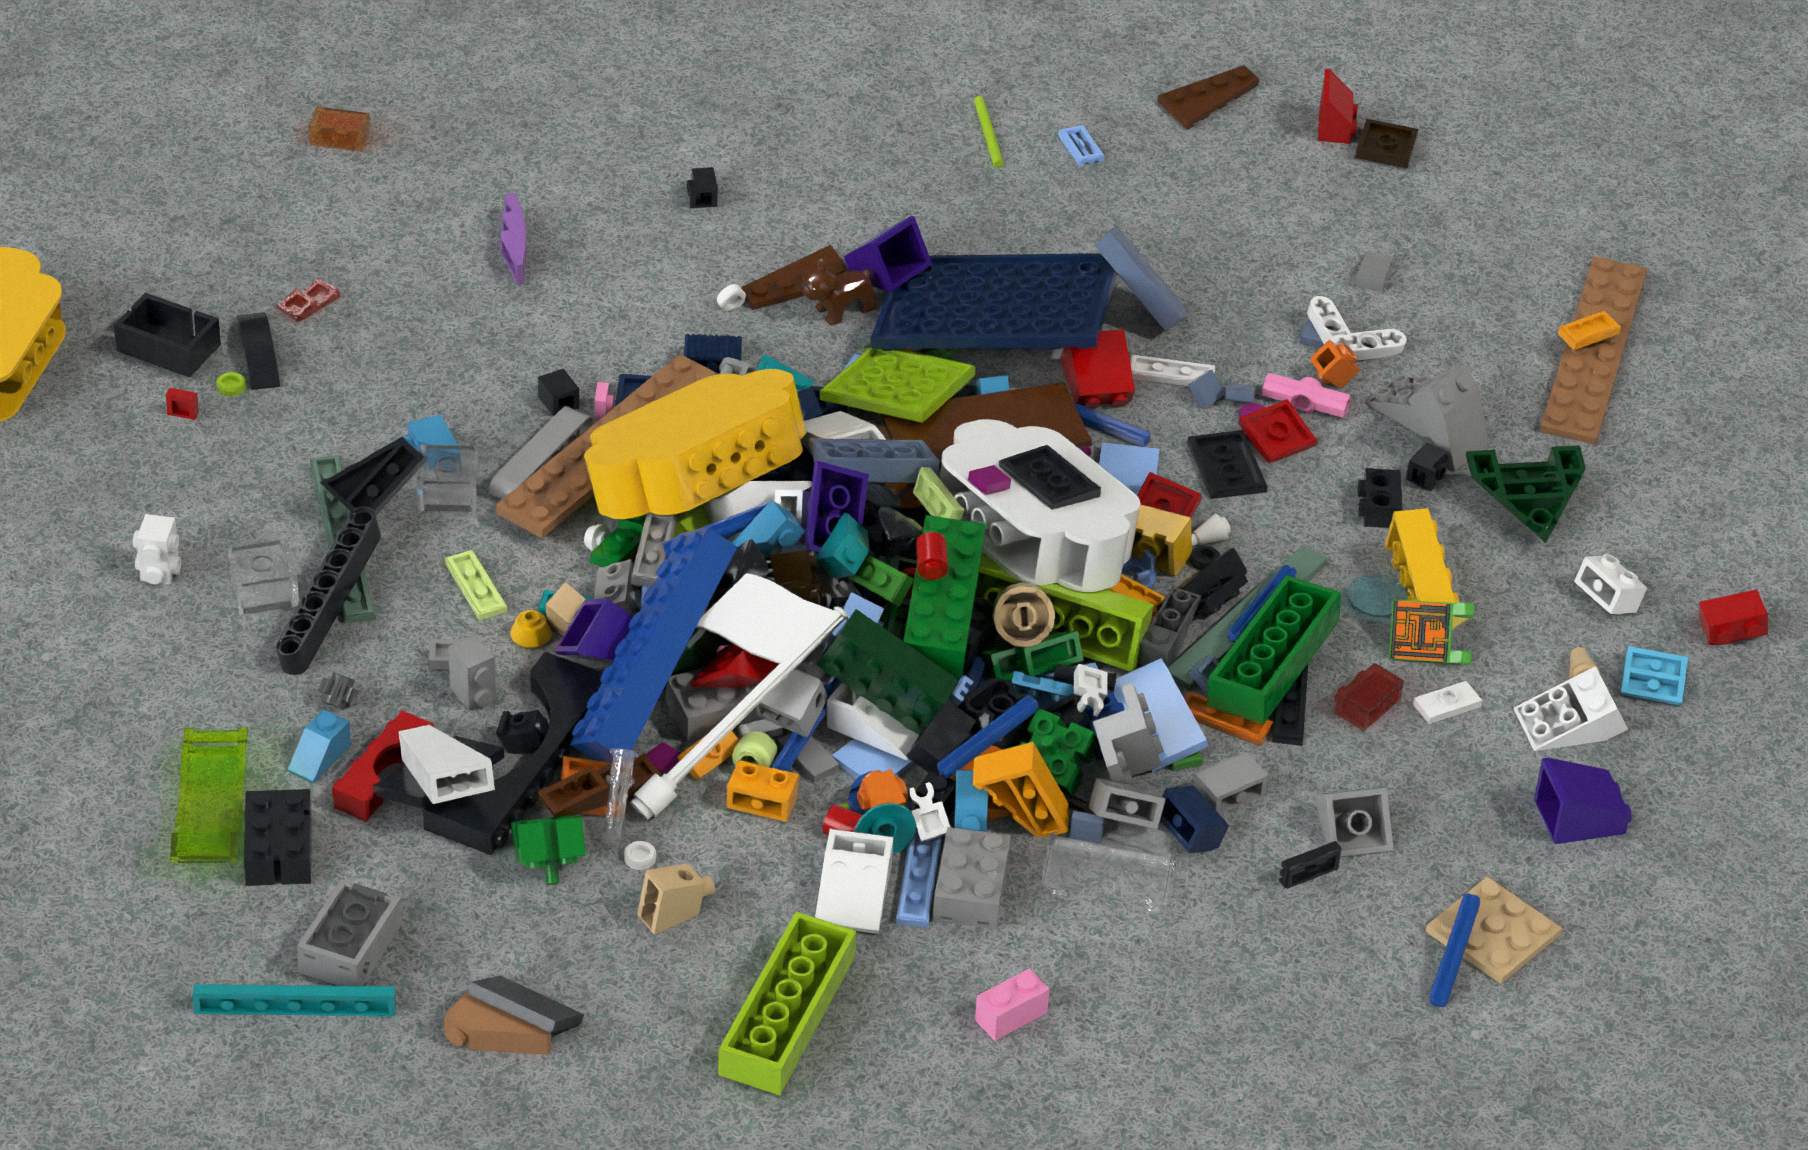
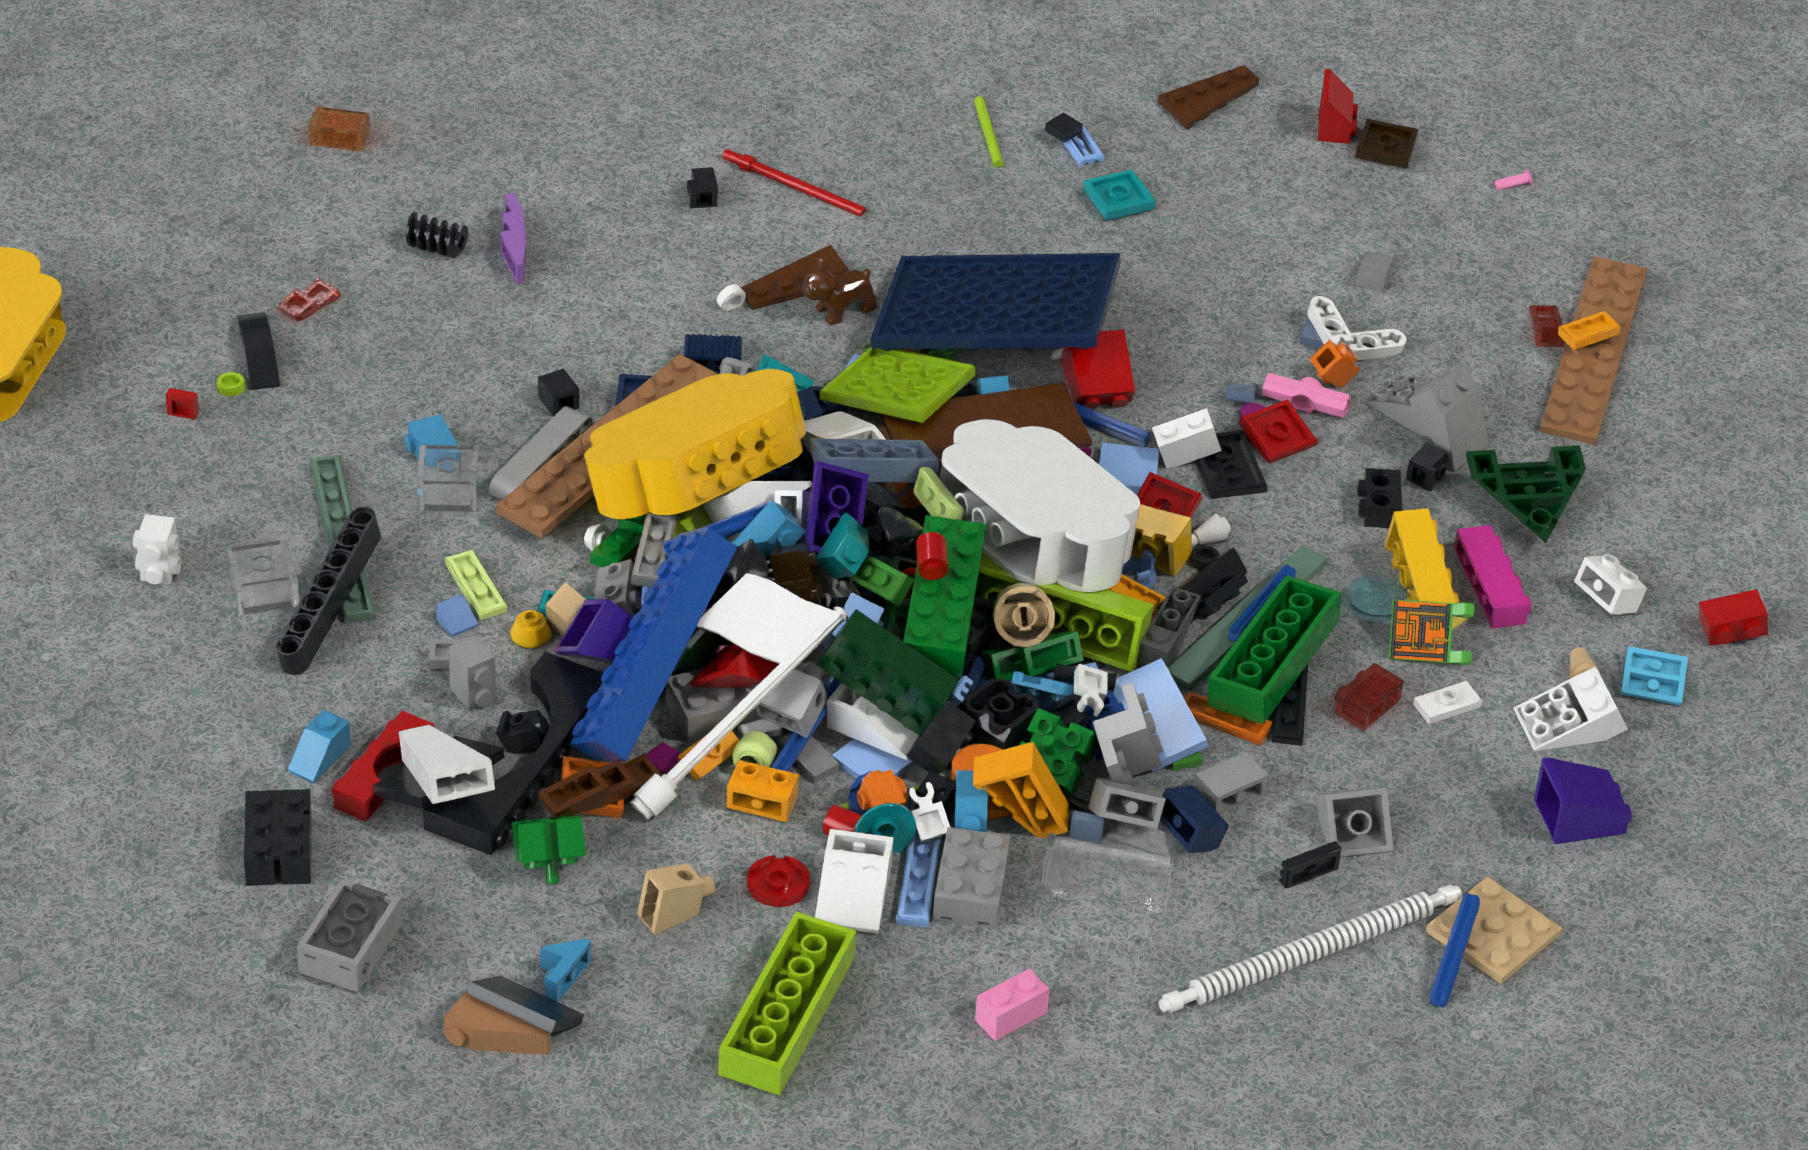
(164, 334): black piece -> none
(211, 797): clear neon green windscreen -> none
(294, 1000): teal plate -> none
(338, 690): dark grey gear -> none
(376, 477): black wedge -> none
(436, 237): none -> black piece
(455, 615): none -> medium blue slope
(564, 965): none -> dark azure slope
(603, 401): bright pink plate -> none
(616, 779): clear pin -> none
(639, 855): white tile -> none
(749, 163): none -> red bar
(778, 889): none -> red tile
(891, 255): dark purple slope -> none
(987, 736): blue axle -> none
(989, 479): magenta tile -> none
(1050, 477): black tile -> none
(1063, 127): none -> black tile
(1119, 194): none -> teal plate
(1141, 278): sand blue slope -> none
(1166, 370): white tile -> none
(1186, 439): none -> white slope
(1203, 670): sand blue tile -> none
(1206, 389): sand blue tile -> none
(1309, 948): none -> white hose
(1492, 576): none -> dark pink brick
(1513, 181): none -> bright pink piece
(1546, 328): none -> clear red slope

